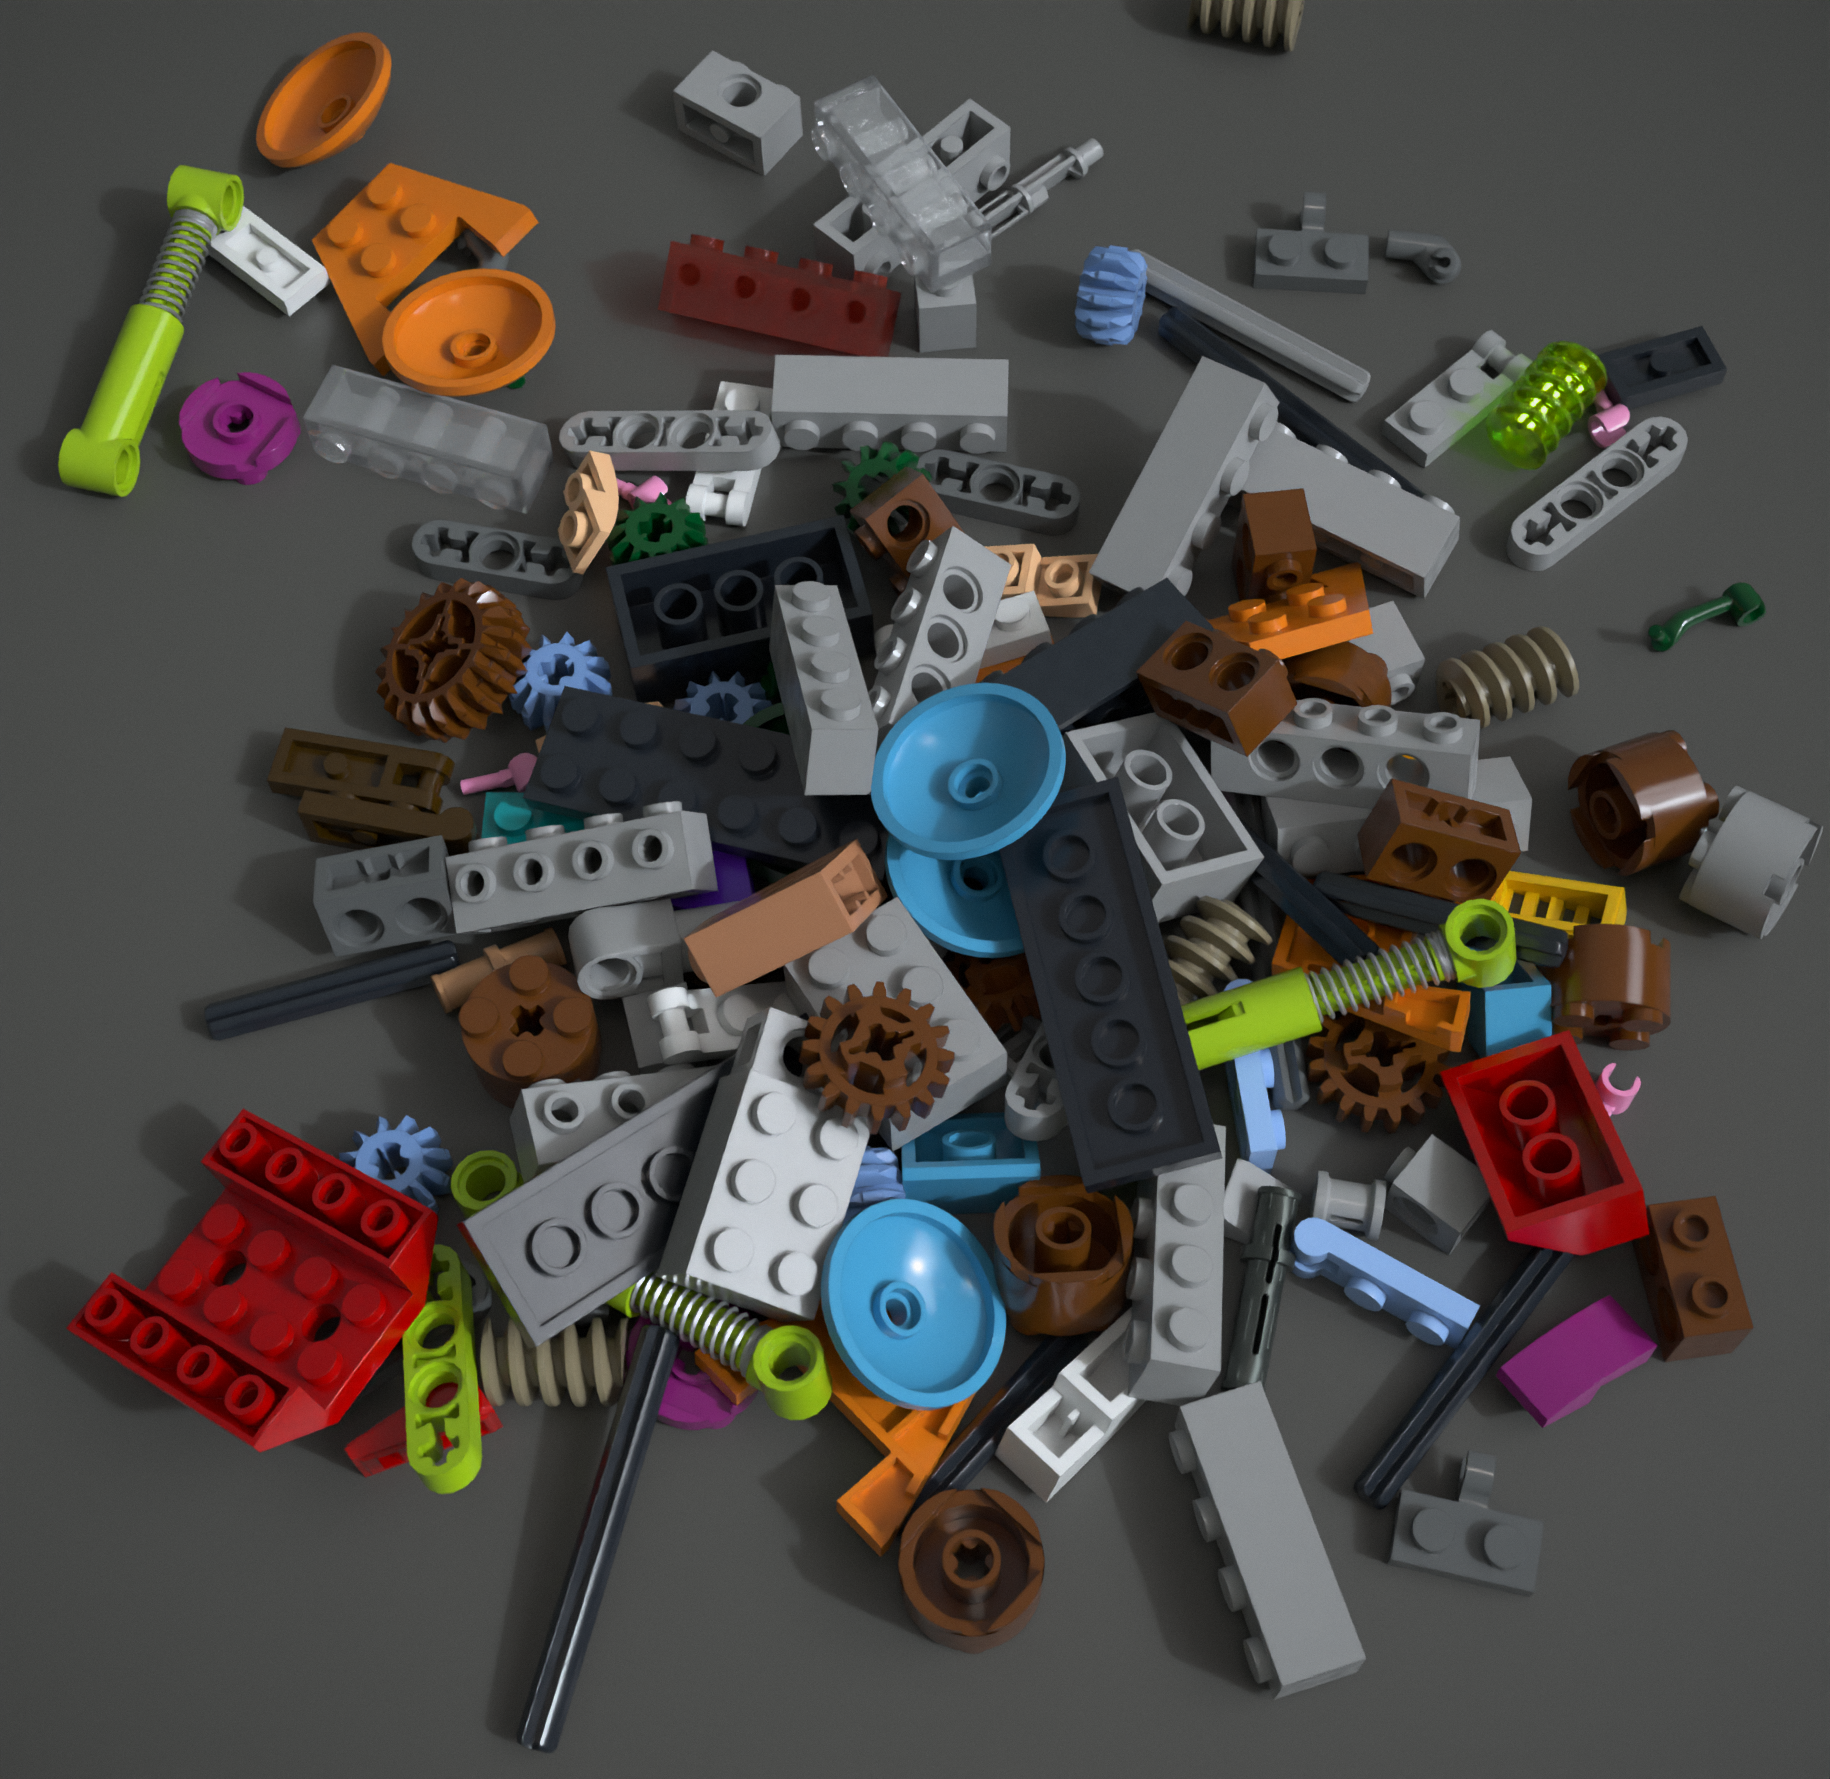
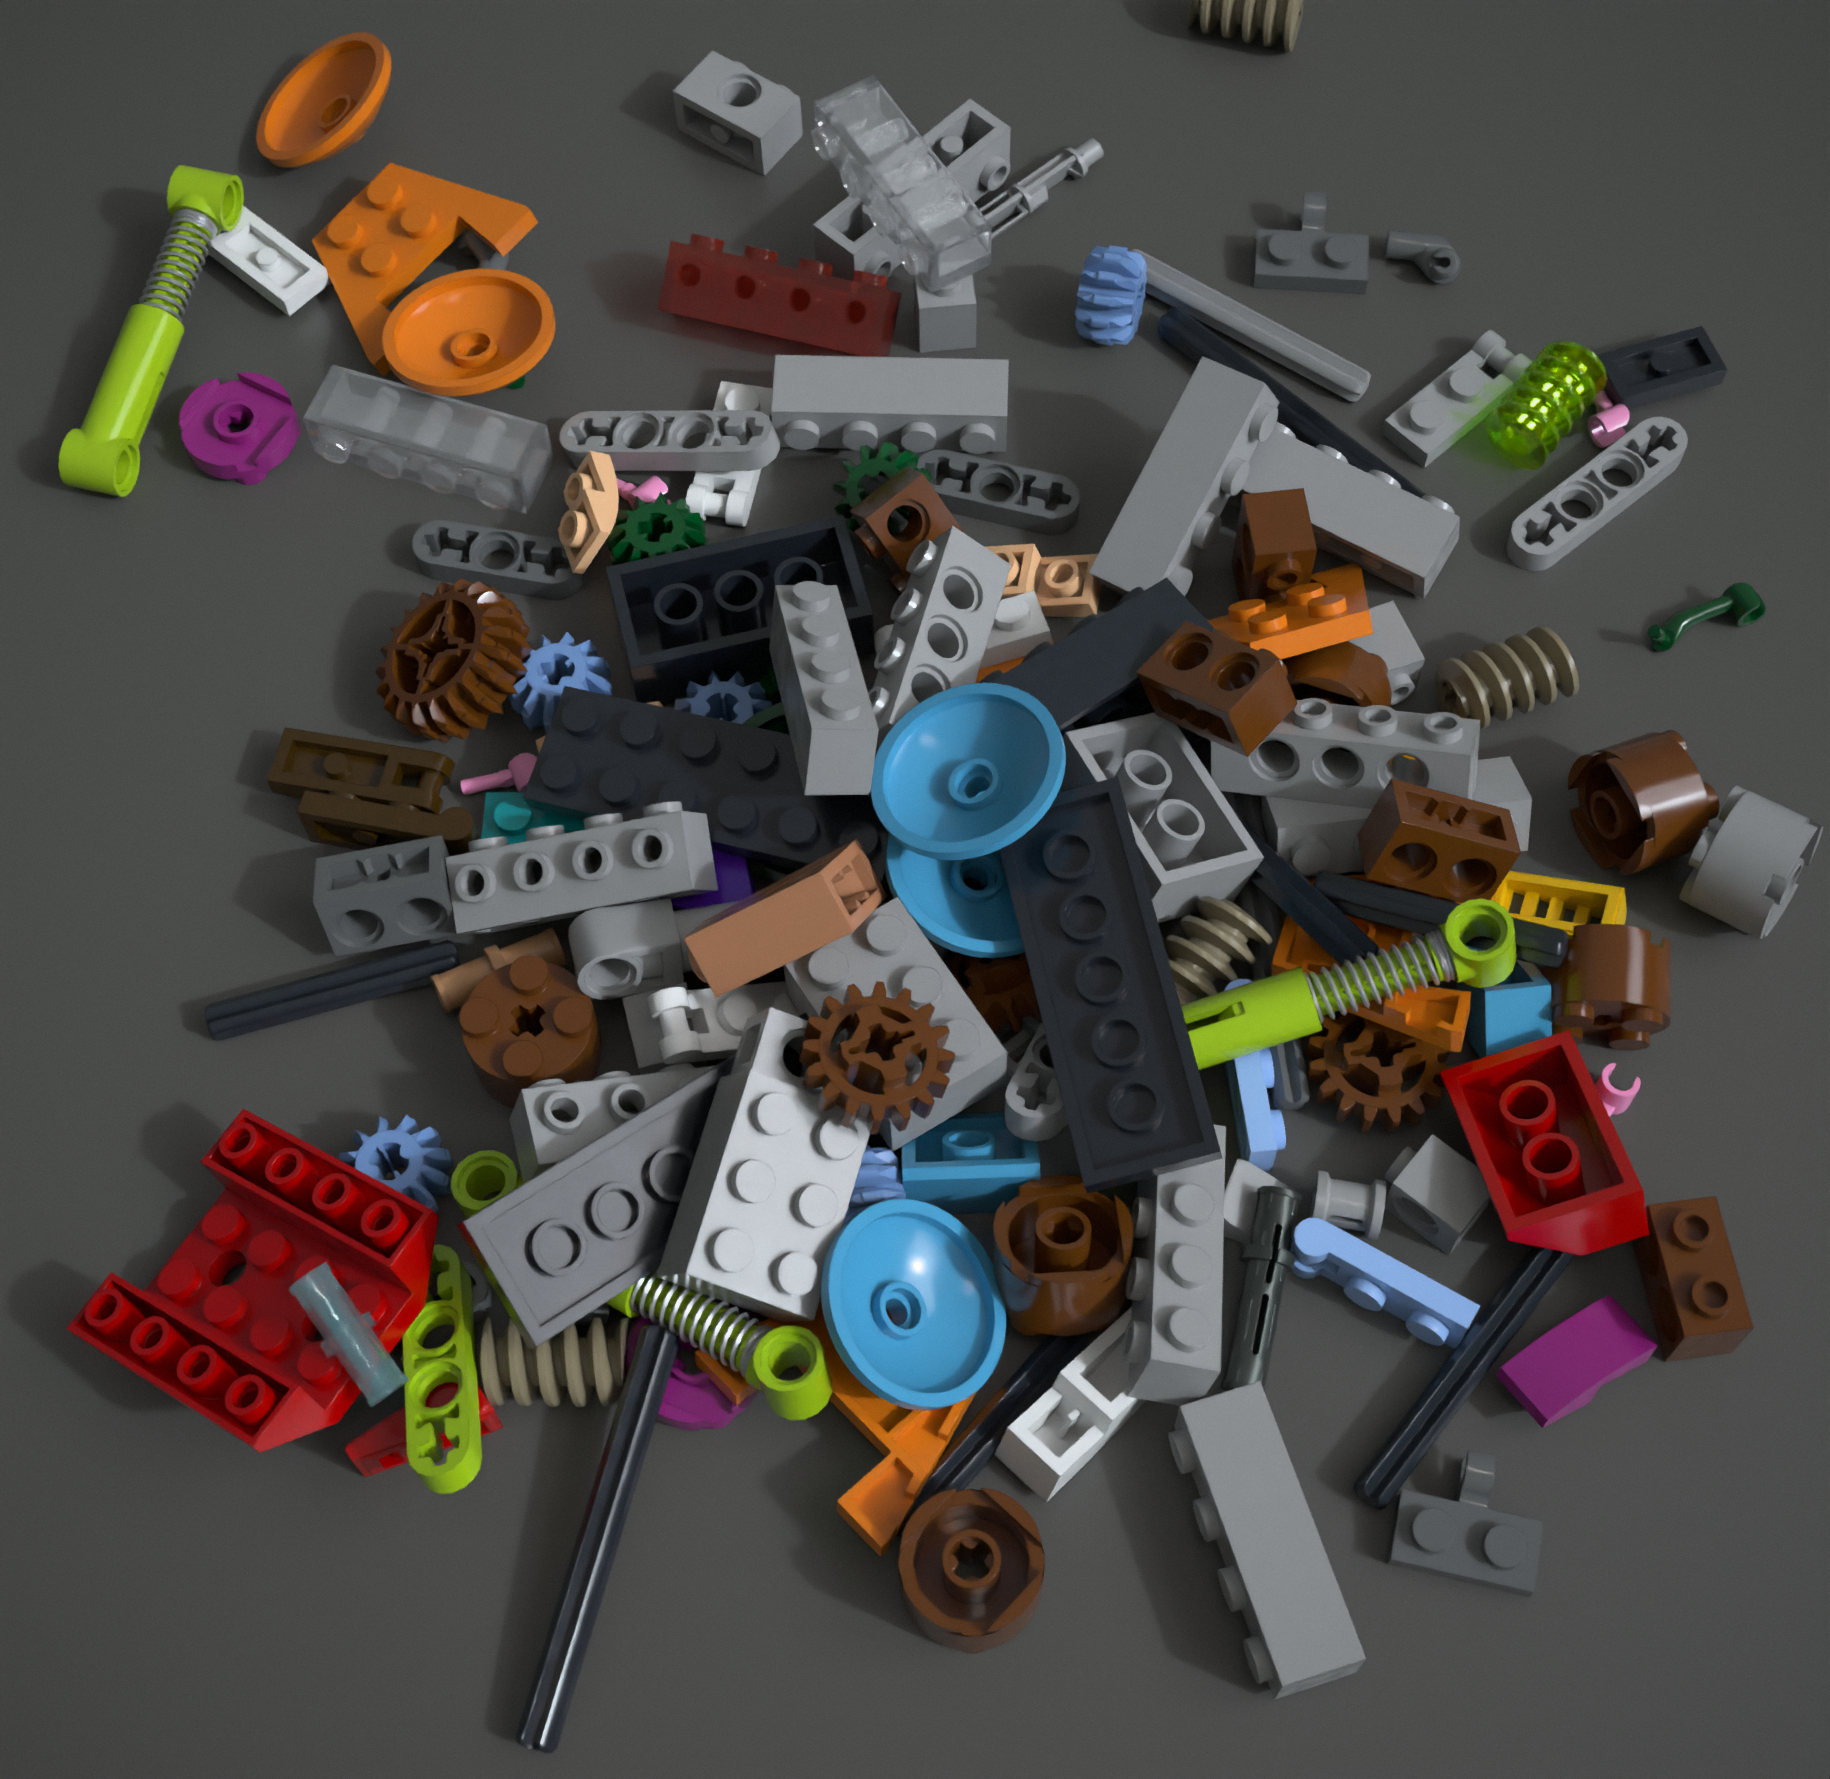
(348, 1334): none -> clear light blue pin

